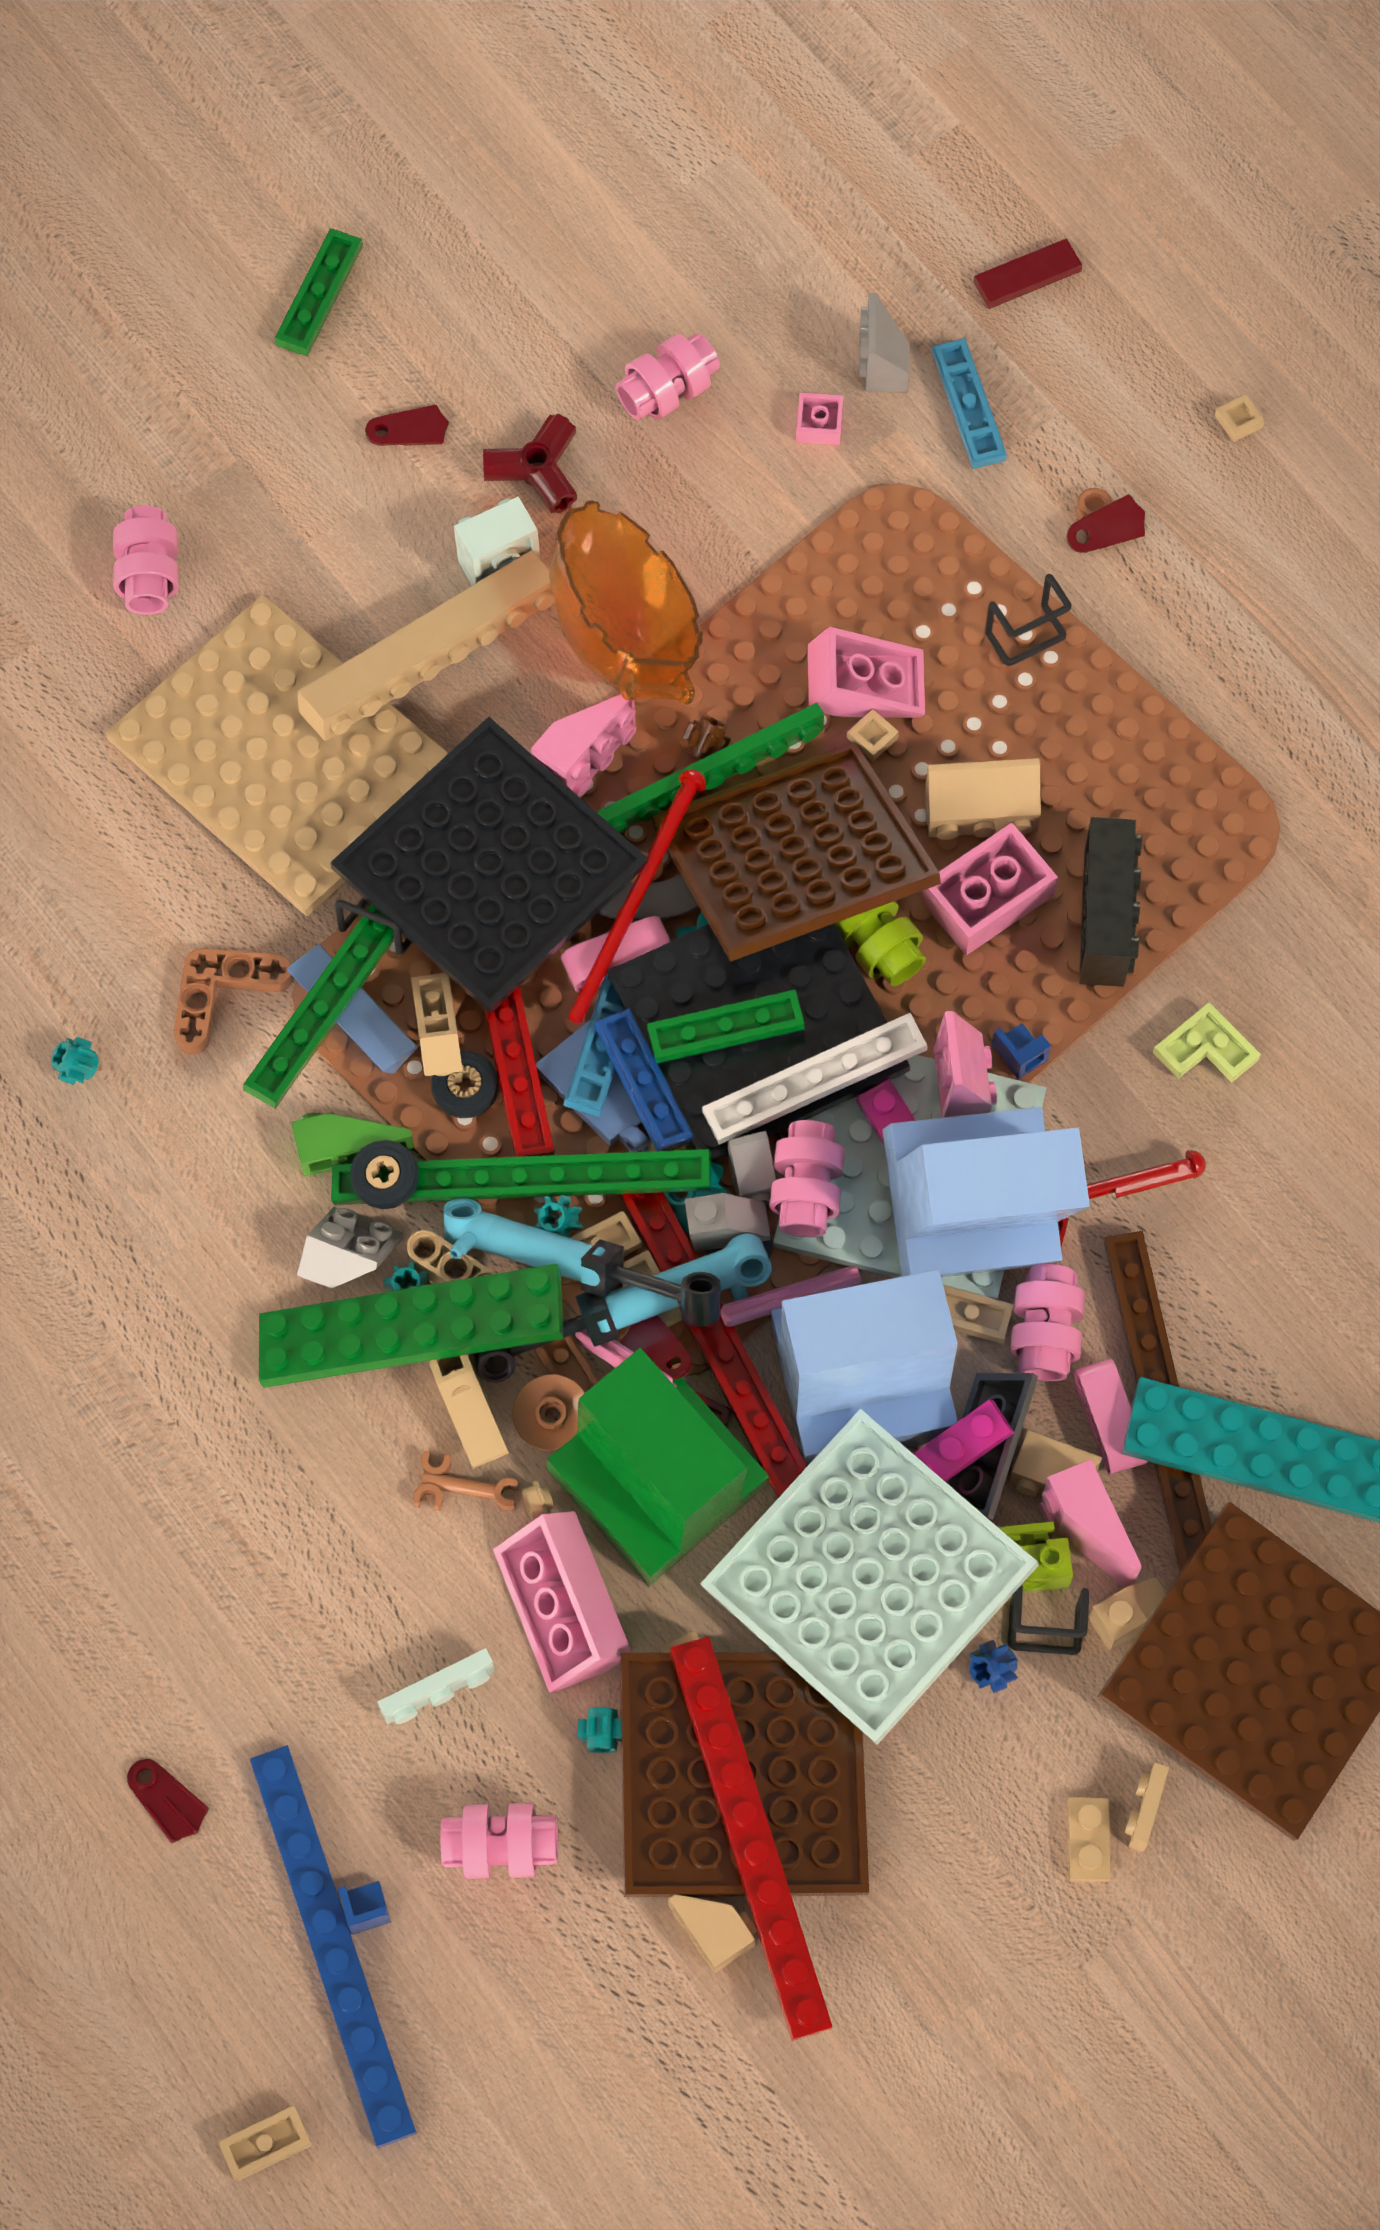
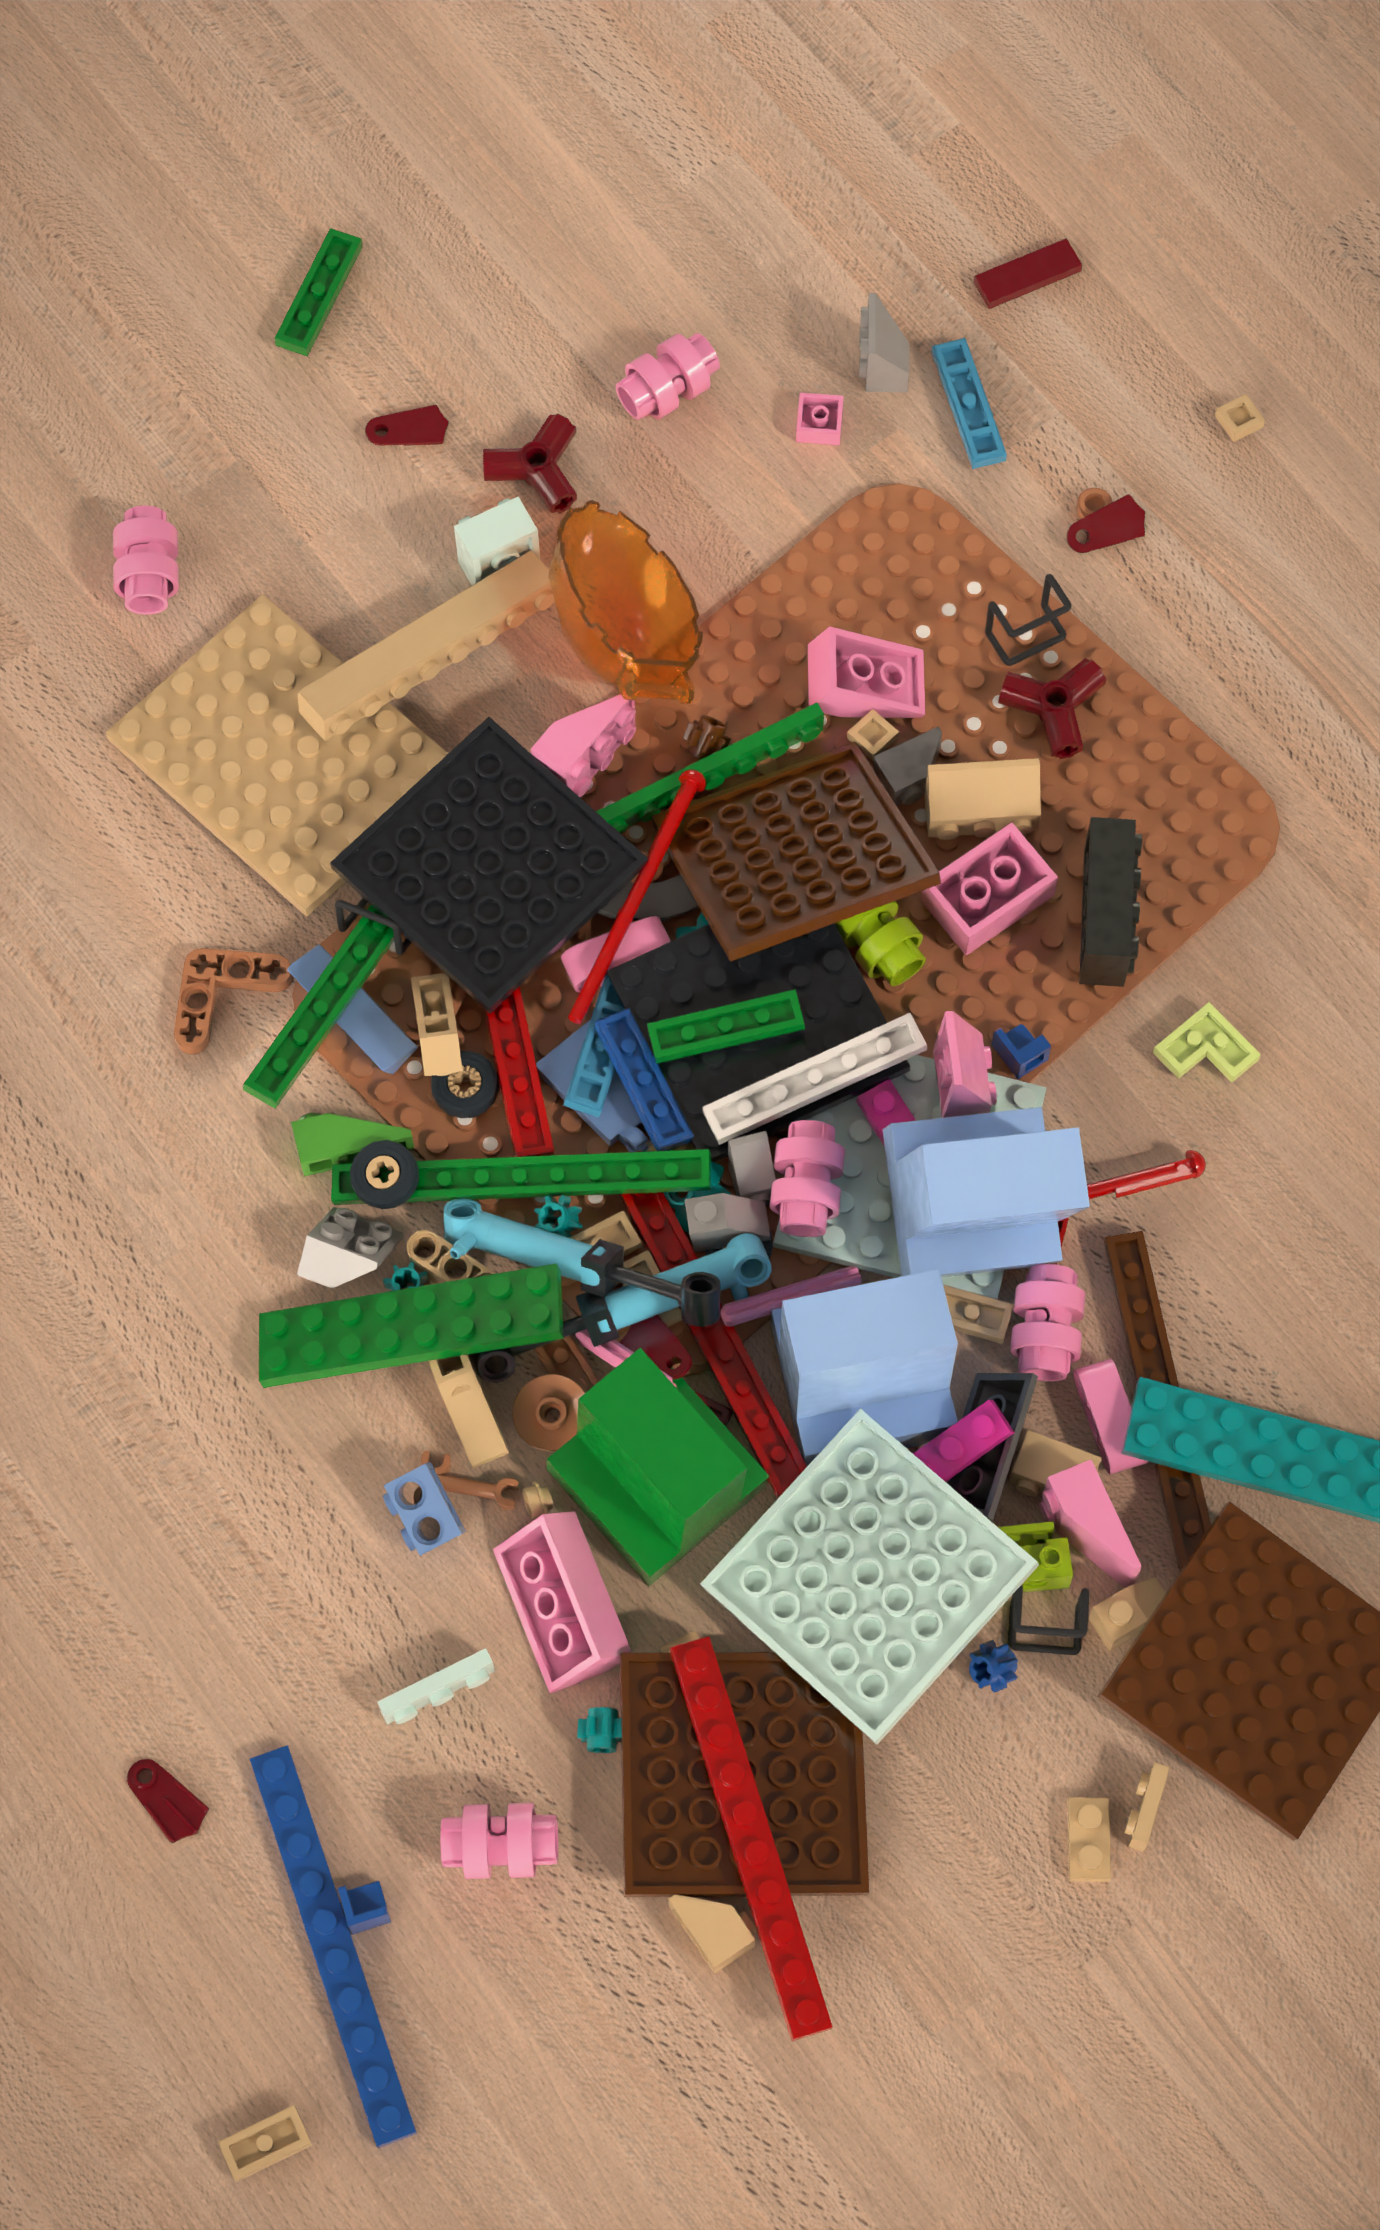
(75, 1060): teal gear -> none
(433, 1504): none -> medium blue brick
(906, 765): none -> flat silver slope
(1059, 721): none -> dark red piece

